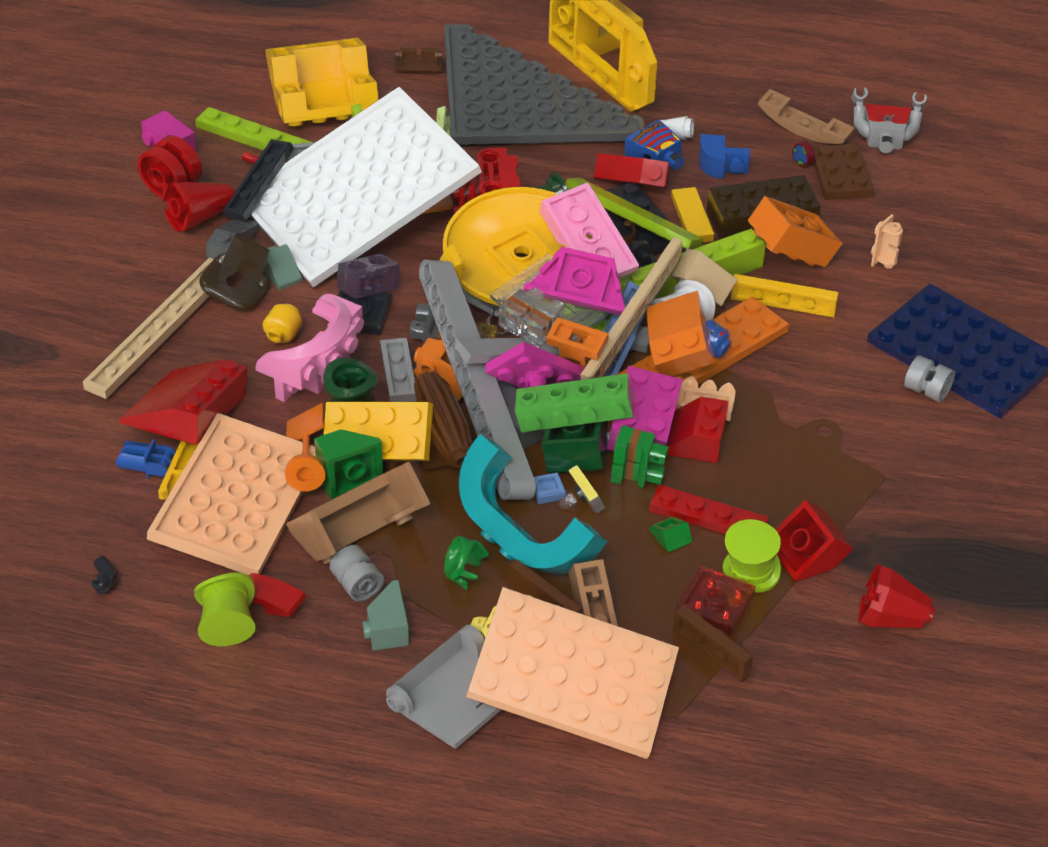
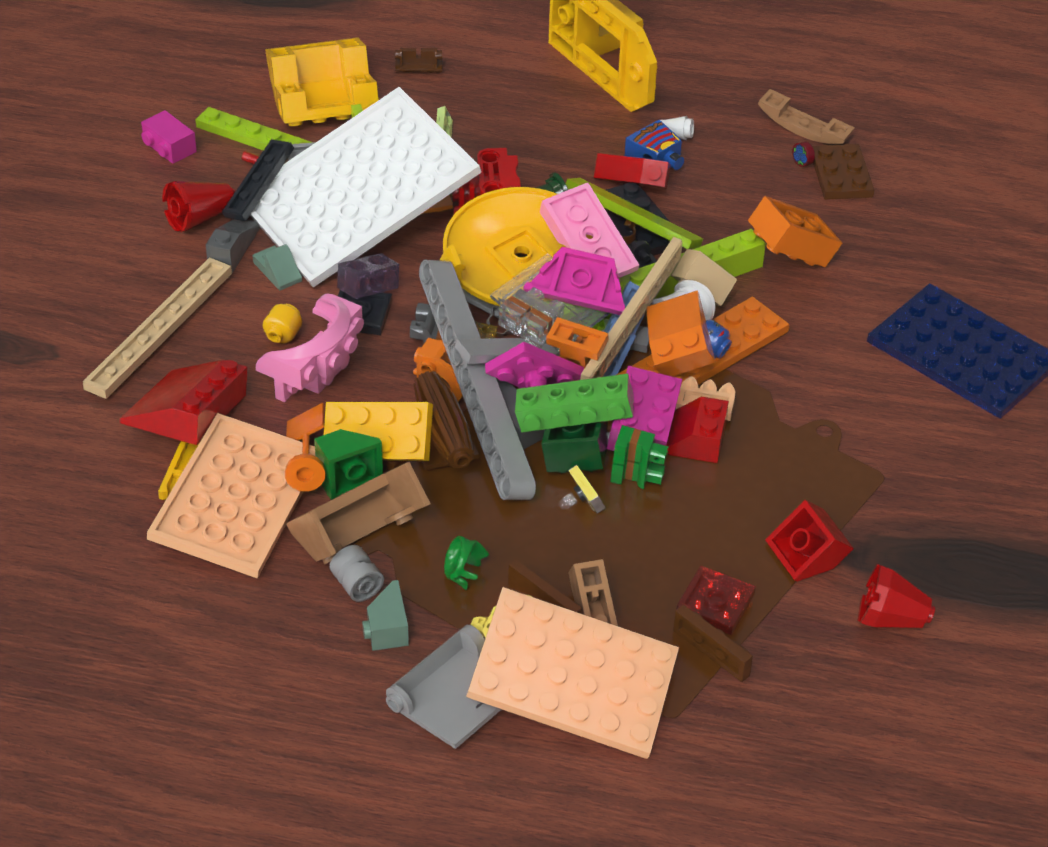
(107, 575): black arm -> none
(146, 458): blue arm -> none
(168, 162): red wheel -> none
(225, 609): lime hat -> none
(242, 257): dark brown piece -> none
(276, 596): red slope -> none
(349, 381): dark green hat -> none
(398, 370): light grey plate -> none
(477, 492): teal arch -> none
(512, 100): dark grey plate -> none
(549, 488): medium blue tile -> none
(671, 533): green slope -> none
(692, 213): yellow tile -> none
(699, 510): red plate -> none
(717, 159): blue brick -> none
(733, 205): dark brown brick -> none
(753, 554): lime hat -> none
(785, 295): yellow tile -> none
(886, 125): light grey torso -> none
(887, 240): light nougat hinge -> none
(920, 375): light grey wheel -> none

